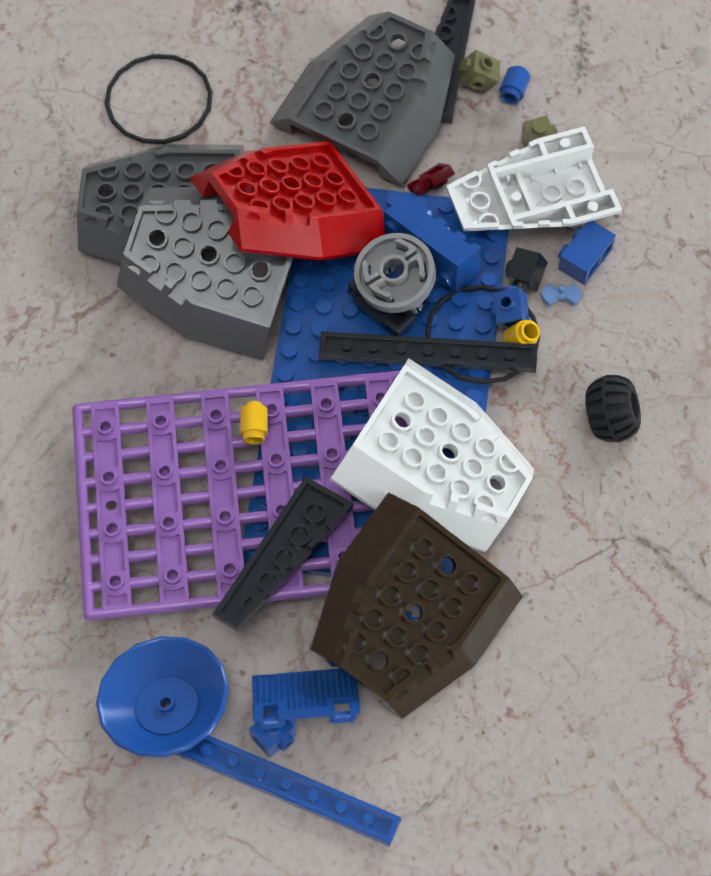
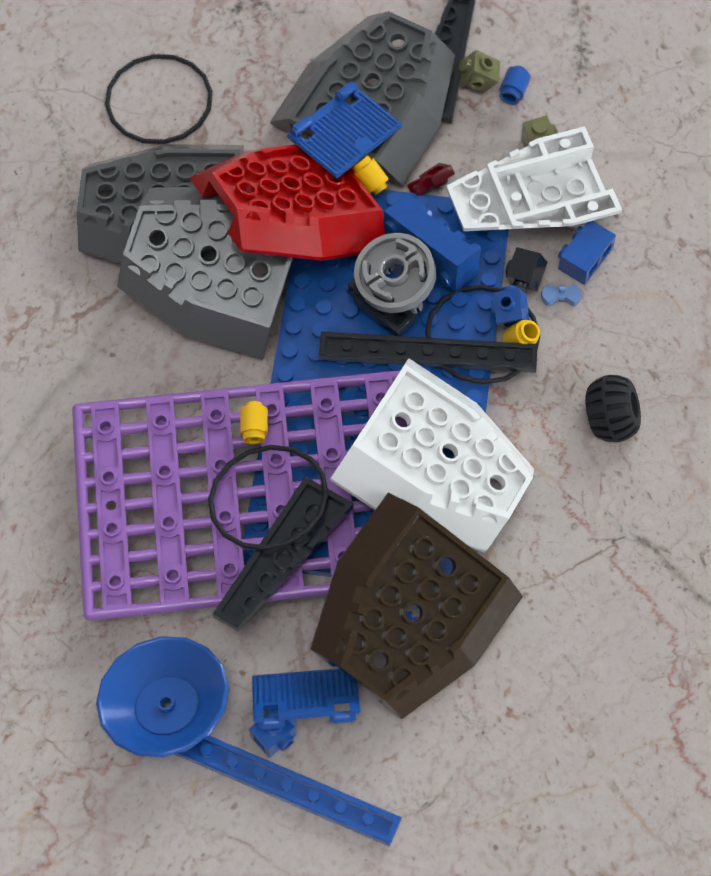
(278, 544): none -> black piece
(343, 131): none -> blue window
(370, 174): none -> yellow brick

